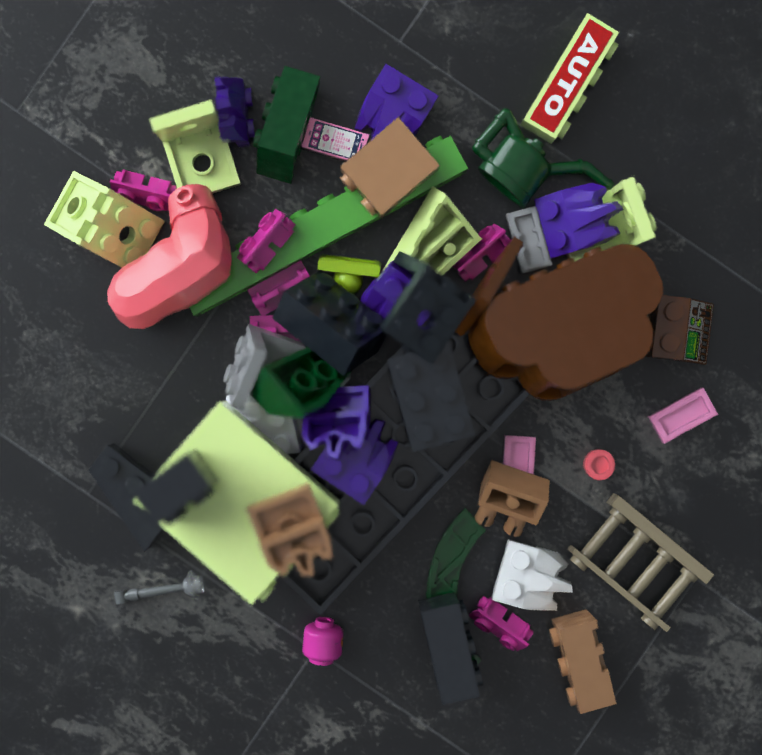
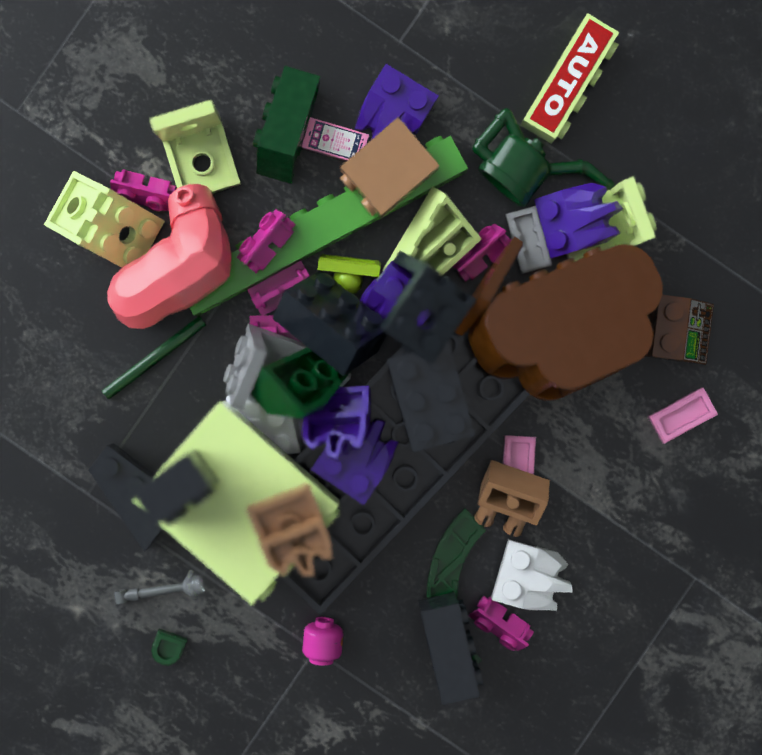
(154, 357): none -> dark green bar
(167, 647): none -> dark green tile
(232, 110): dark purple plate -> none
(582, 661): medium nougat wedge -> none
(599, 464): coral tile -> none
(667, 552): dark tan fence -> none

